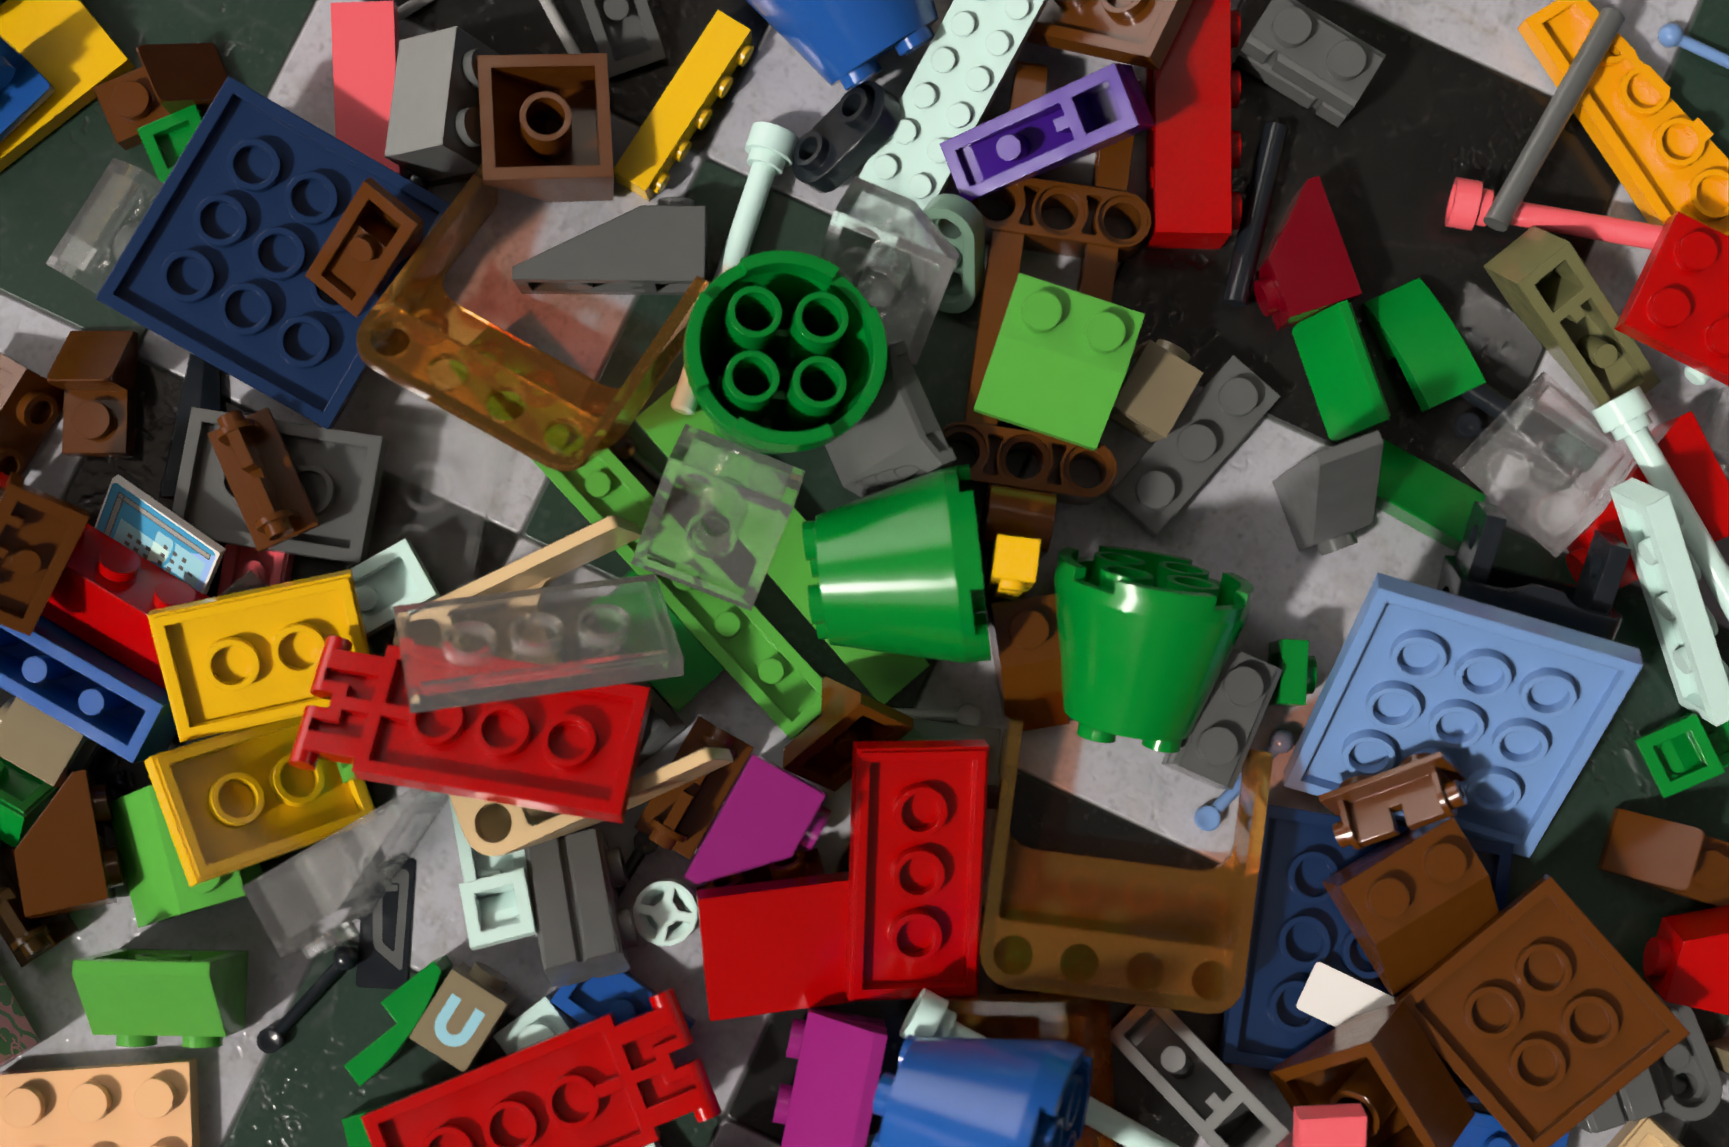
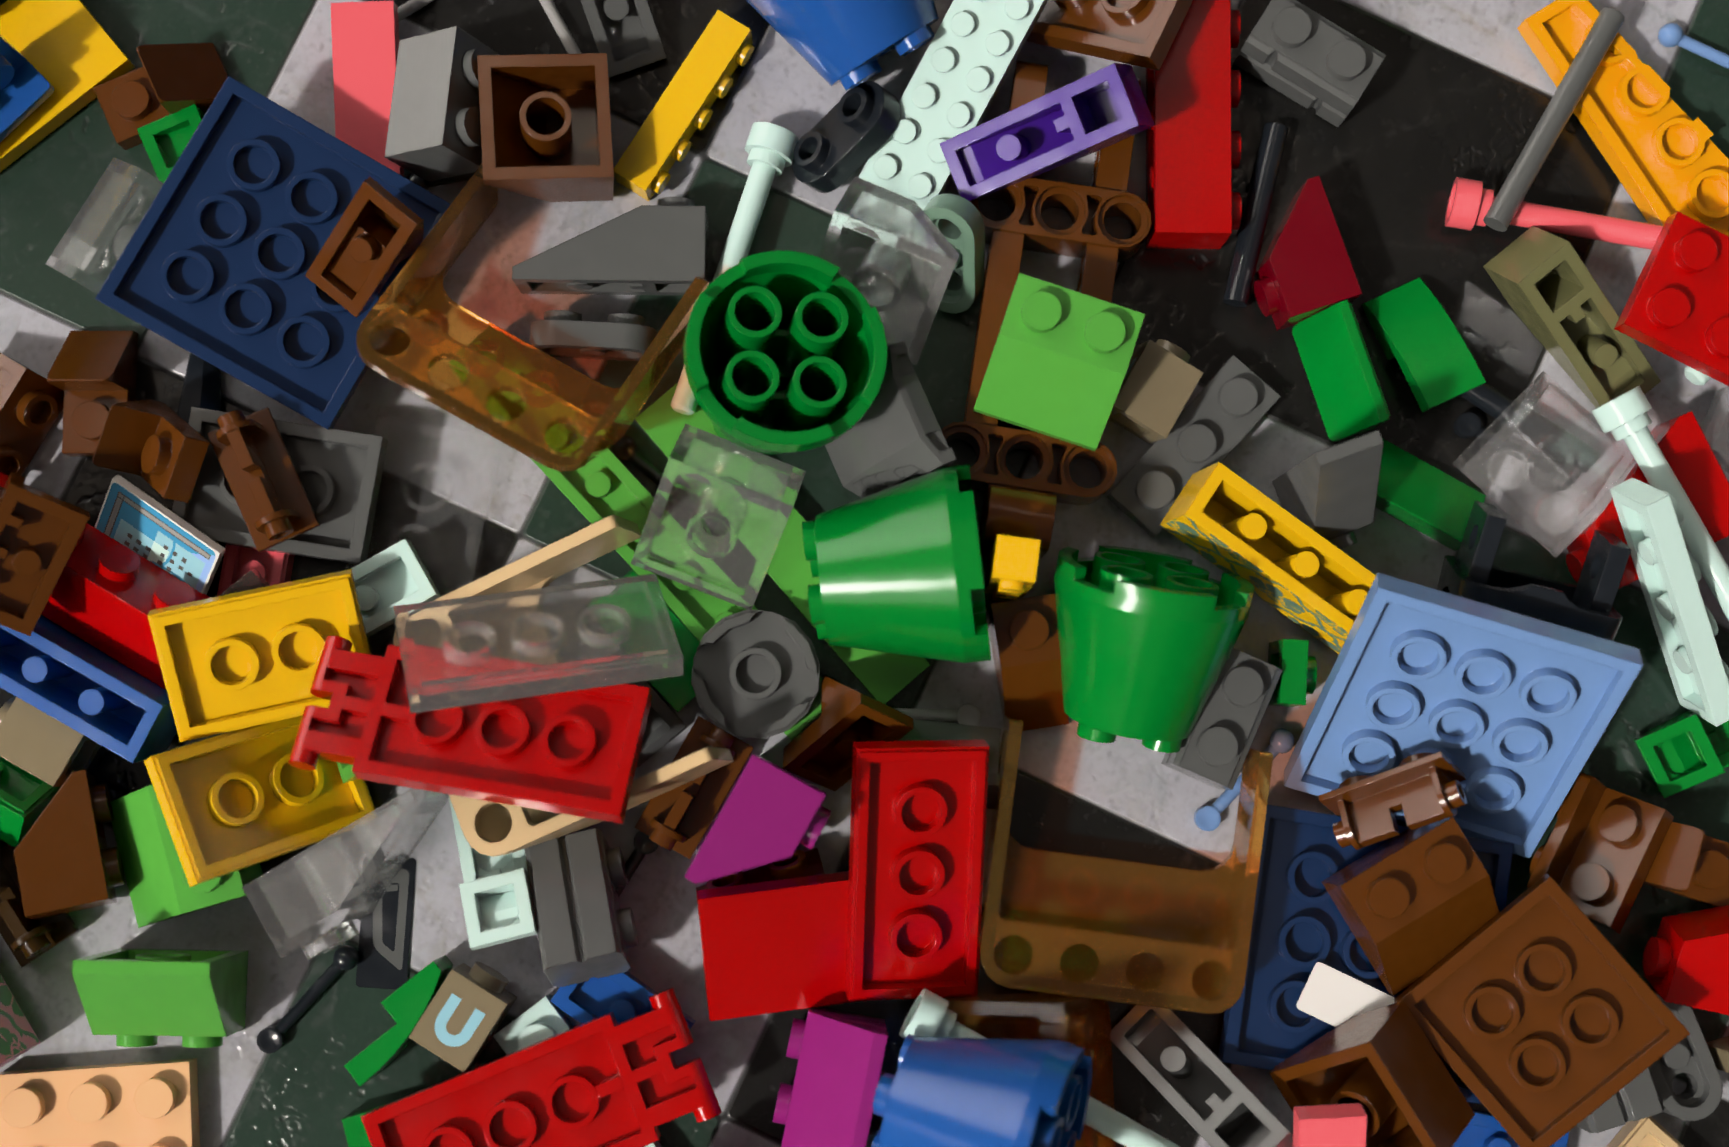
(152, 443): none -> reddish brown slope
(567, 336): none -> dark grey plate
(654, 919): light aqua wheel -> none
(755, 674): none -> dark grey tile
(1272, 550): none -> yellow brick
(1601, 849): none -> reddish brown bracket

